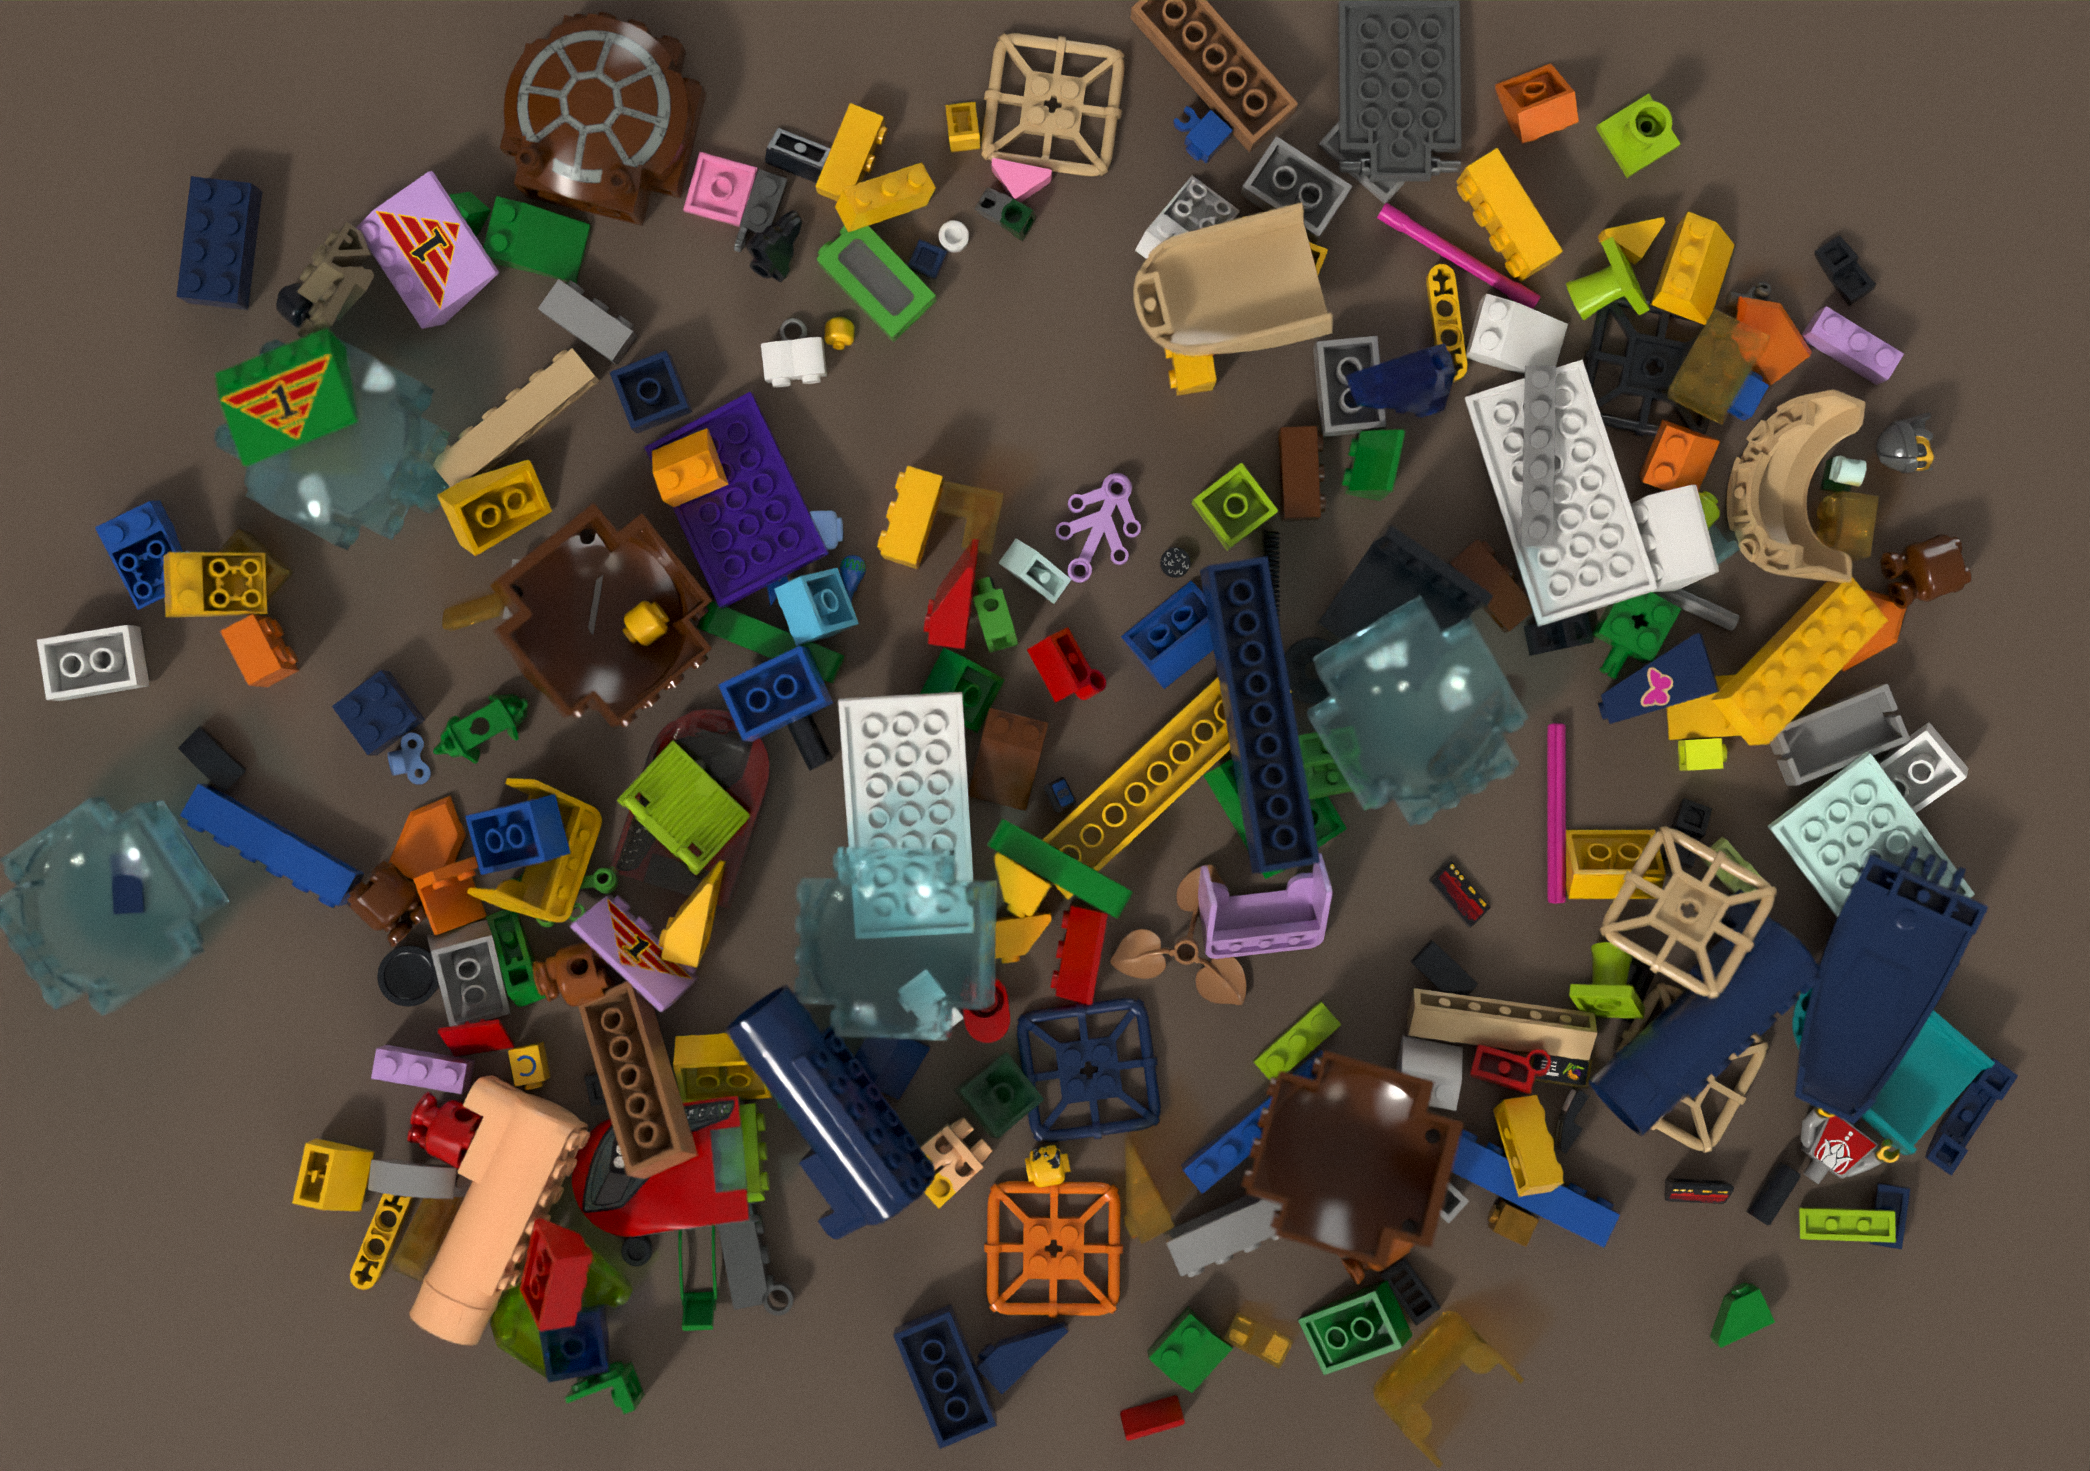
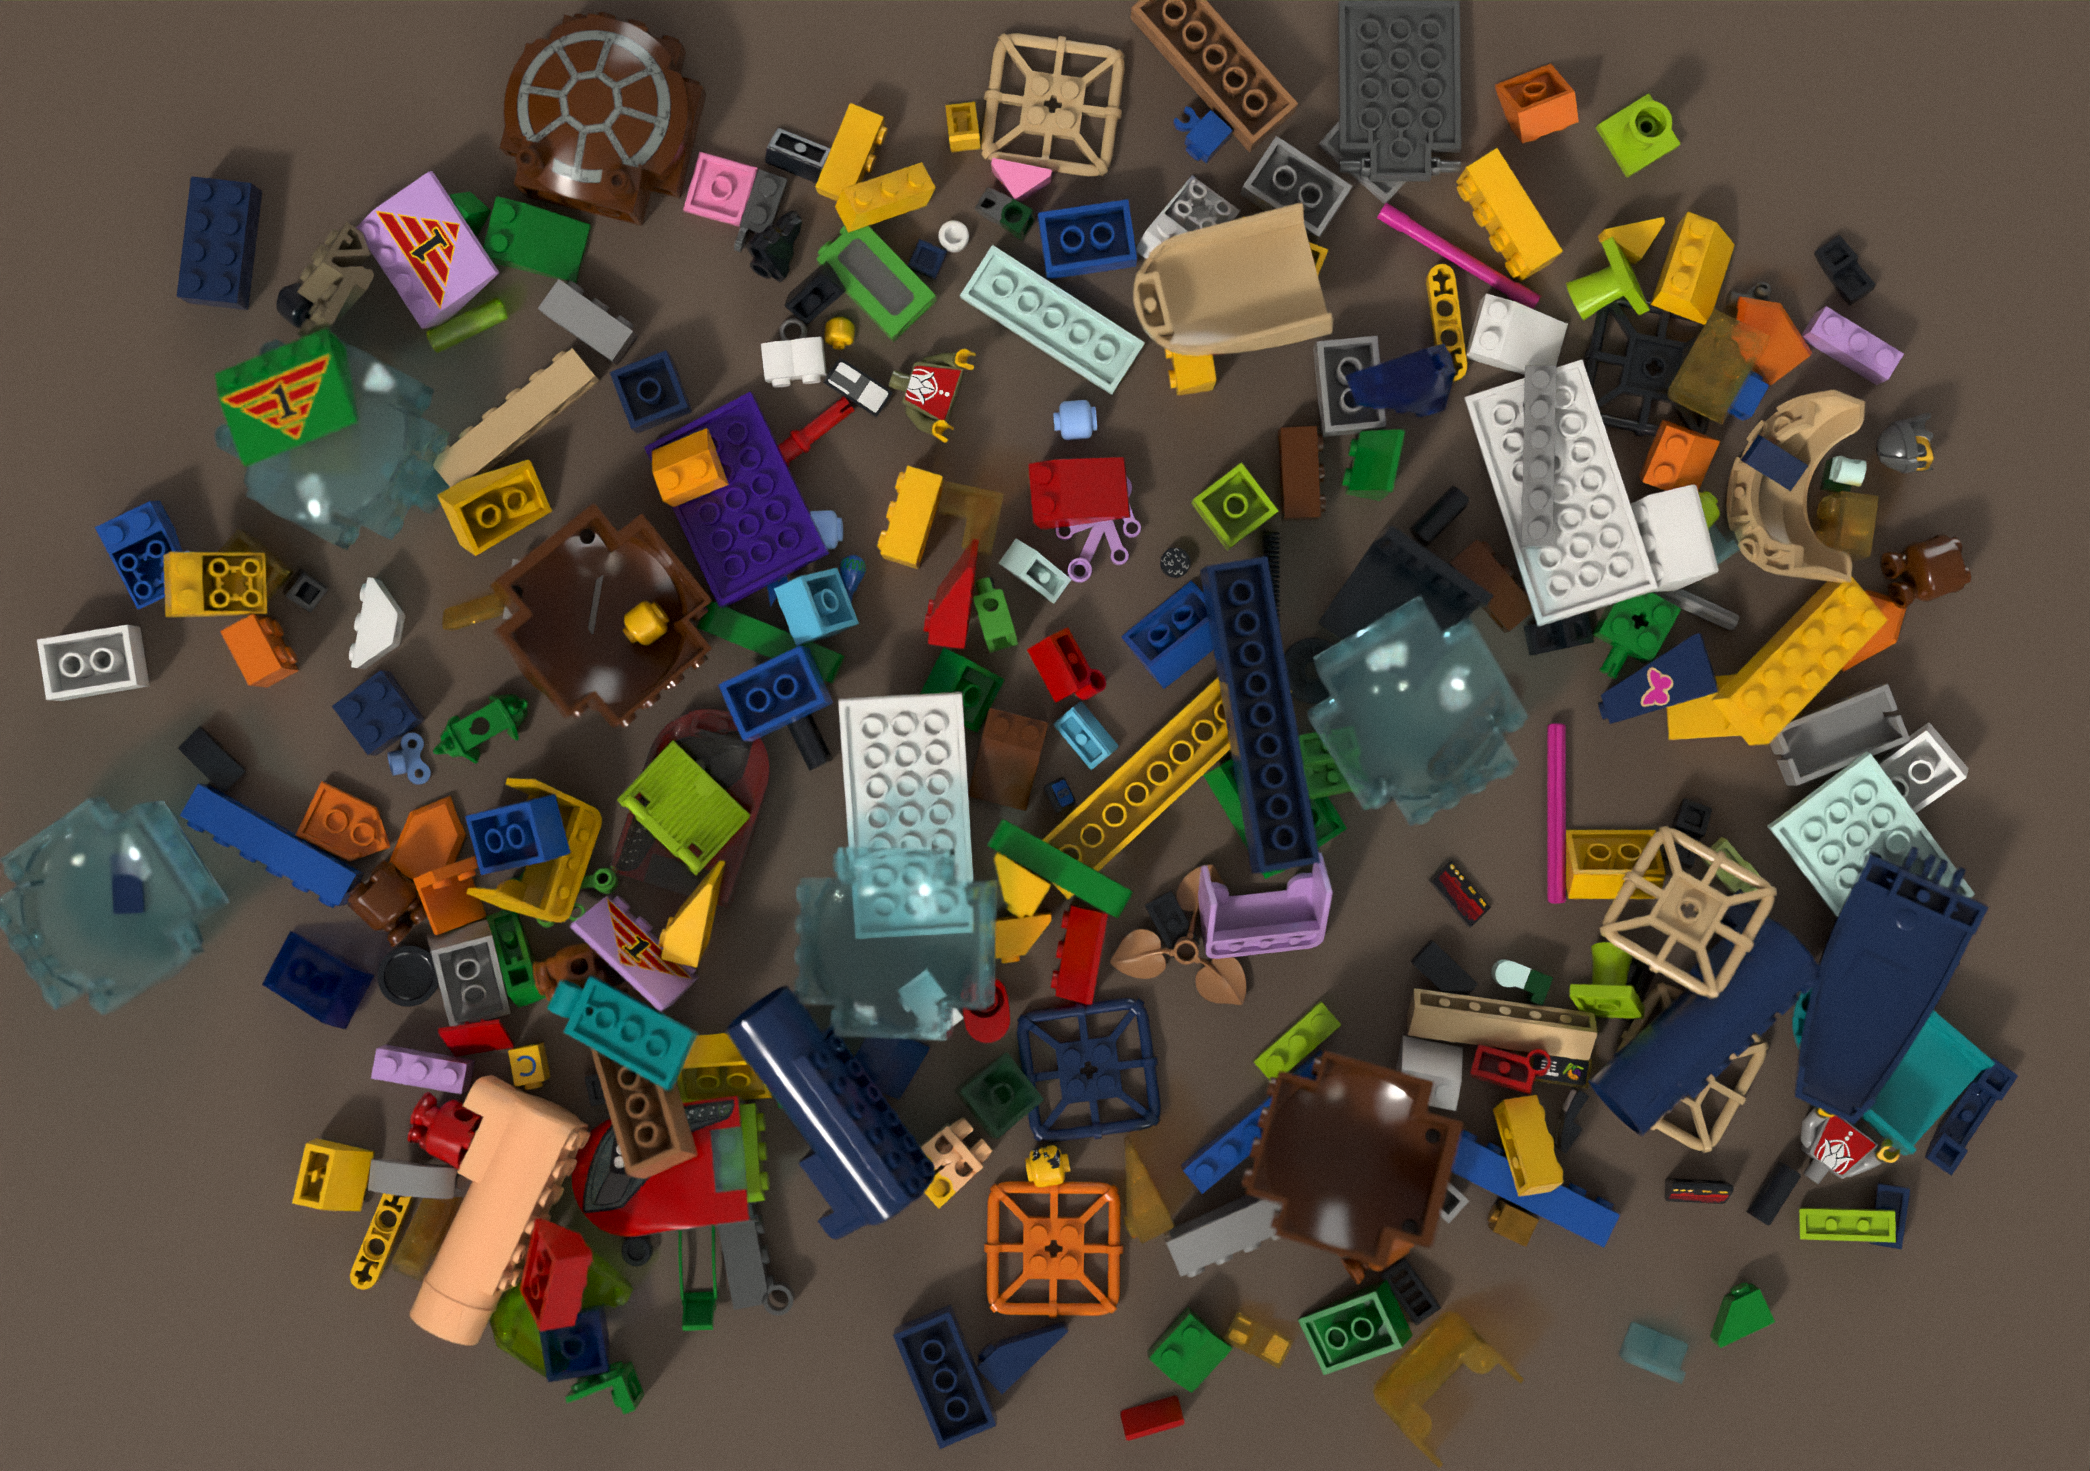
(305, 590): none -> black slope
(318, 980): none -> clear blue slope
(343, 824): none -> orange tile
(377, 626): none -> white slope
(467, 325): none -> clear neon green piece
(624, 1029): none -> teal hinge
(800, 441): none -> red pin
(815, 293): none -> black slope
(857, 387): none -> slope
(932, 390): none -> torso
(1052, 320): none -> light aqua plate
(1075, 420): none -> light blue head
(1078, 491): none -> red slope
(1086, 735): none -> medium azure slope
(1087, 239): none -> blue brick
(1169, 919): none -> black plate
(1439, 515): none -> black brick
(1513, 974): none -> leg
(1654, 1352): none -> clear light blue panel
(1701, 754): neon yellow brick -> none
(1774, 462): none -> dark blue tile

